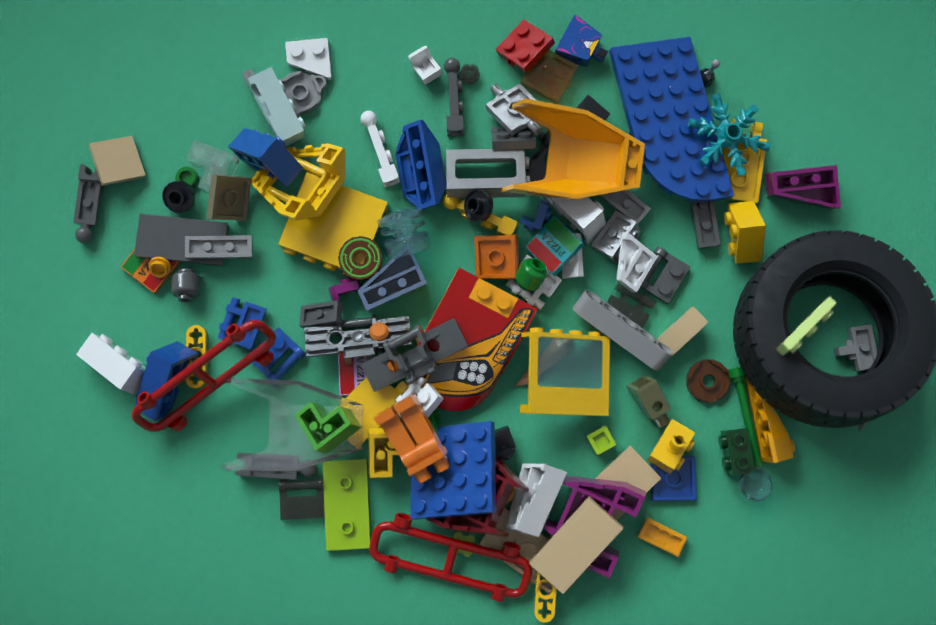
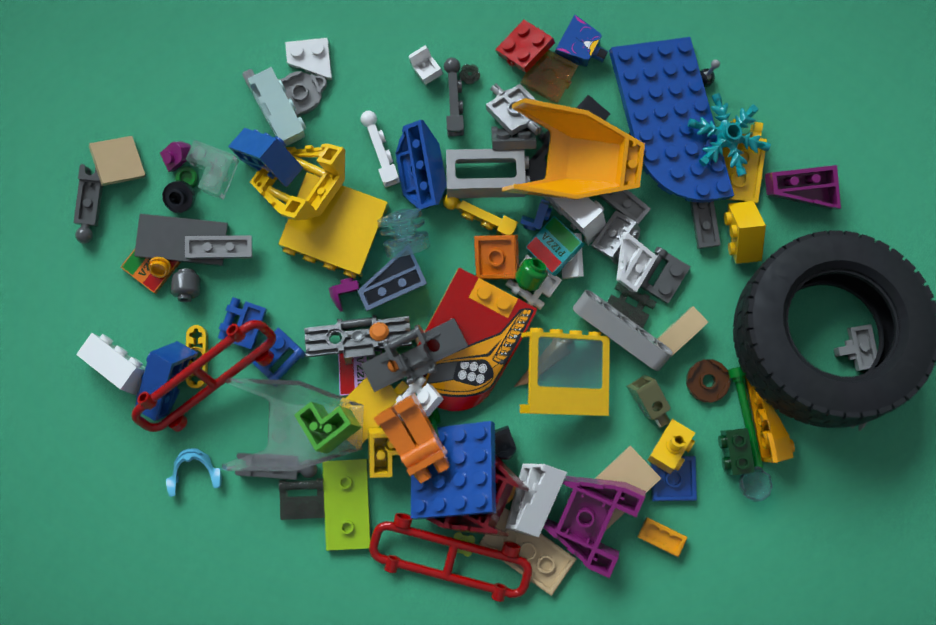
(175, 155): none -> magenta plate
(188, 455): none -> medium azure helmet
(228, 197): dark tan plate -> none
(321, 314): dark grey plate -> none
(360, 245): reddish brown tile -> none
(478, 205): black plate -> none
(538, 605): yellow beam -> none
(576, 545): tan tile -> none
(601, 440): lime plate -> none
(807, 327): yellowish green plate -> none

